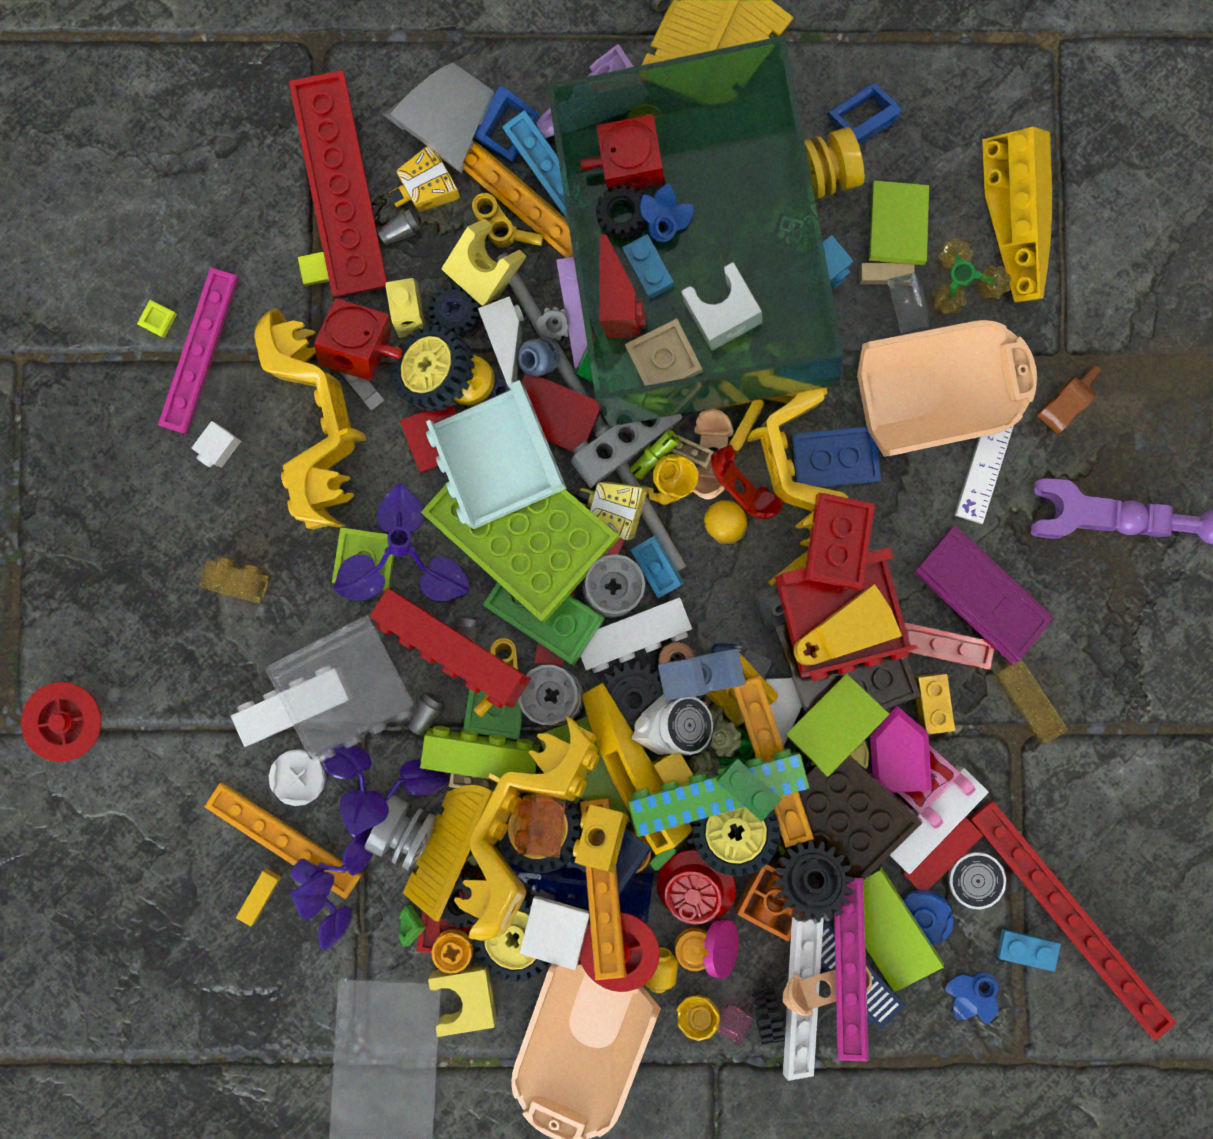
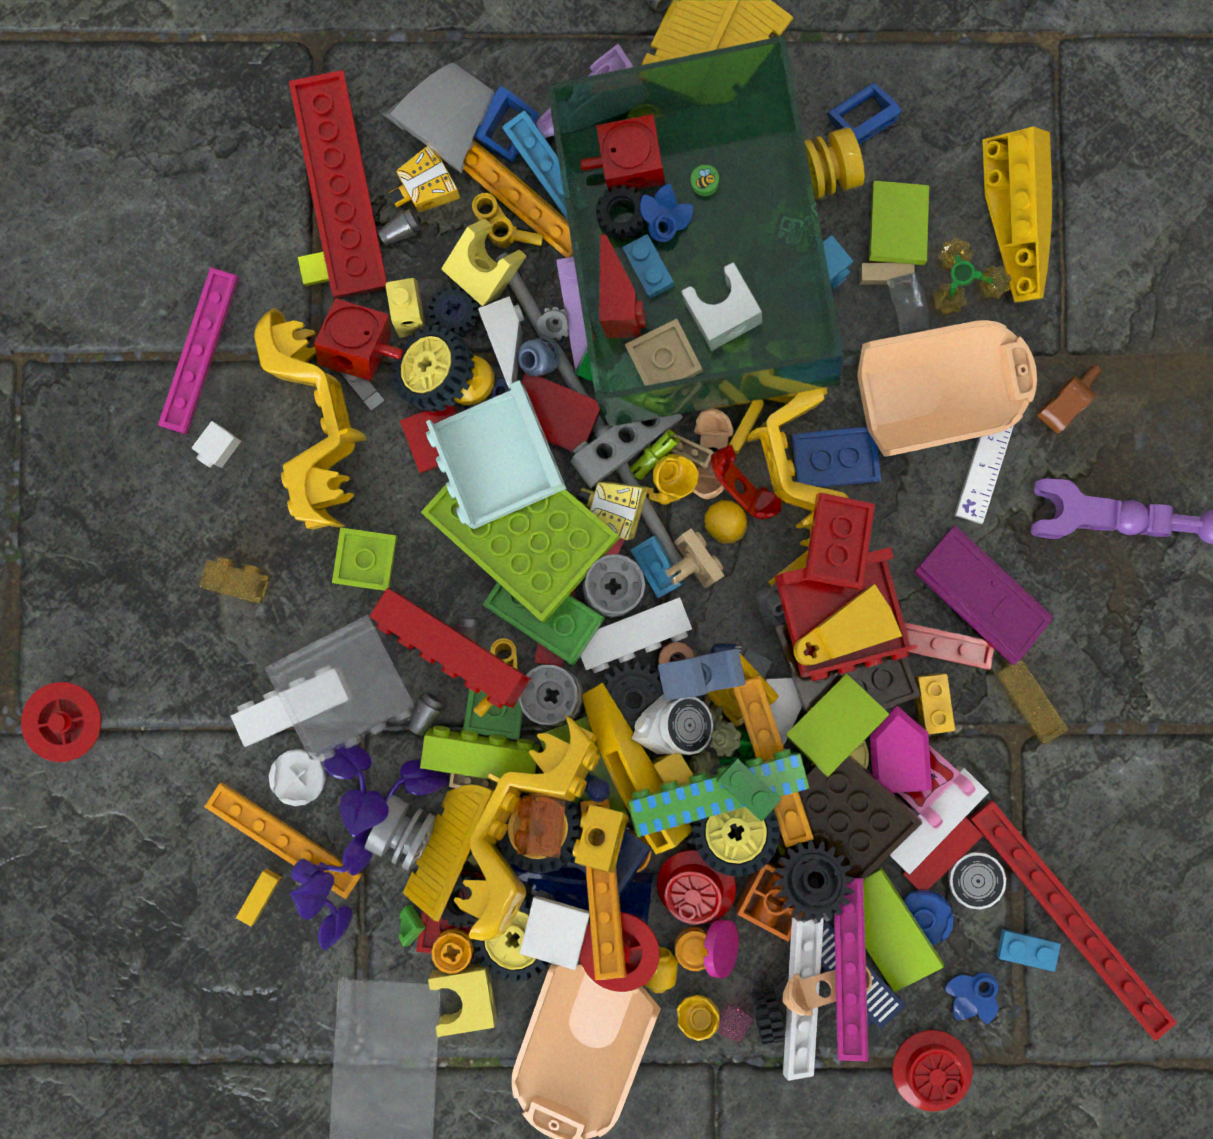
(157, 318): neon yellow tile -> none
(398, 517): dark purple plant -> none
(596, 788): none -> clear blue plate
(660, 859): bright green tile -> none
(695, 560): none -> tan plate
(705, 180): none -> bright green tile
(932, 1070): none -> red wheel

